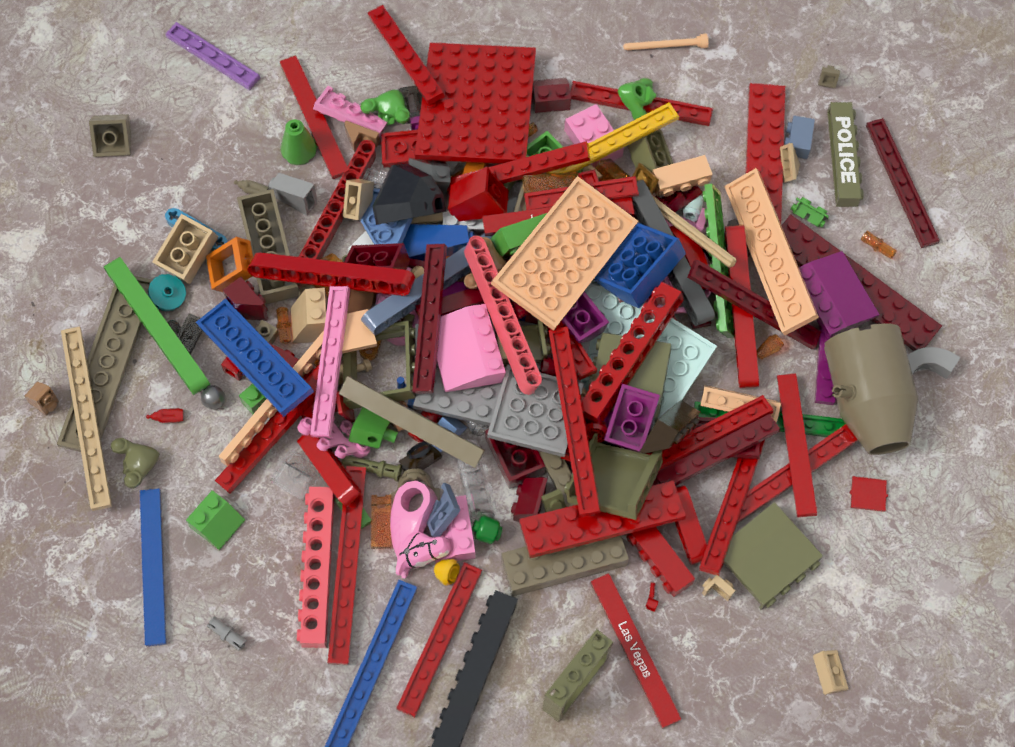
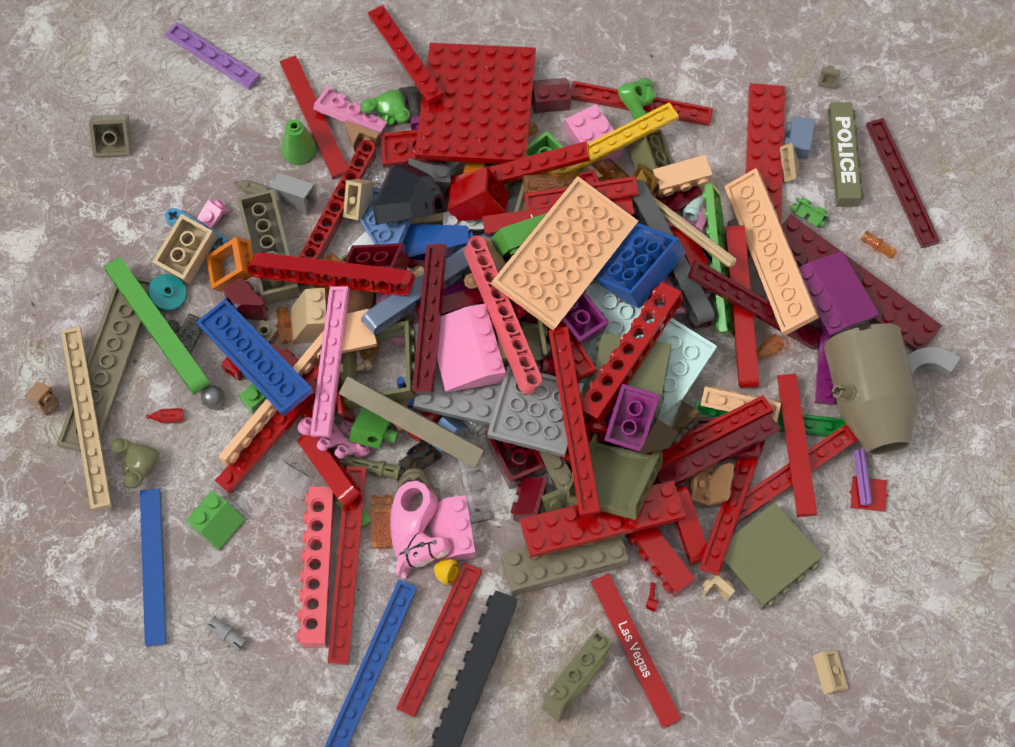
(212, 213): none -> bright pink bracket
(443, 512): sand blue wing -> none
(487, 529): green head -> none
(701, 41): light nougat piece -> none
(712, 486): none -> medium nougat bracket
(862, 477): none -> medium lavender axle

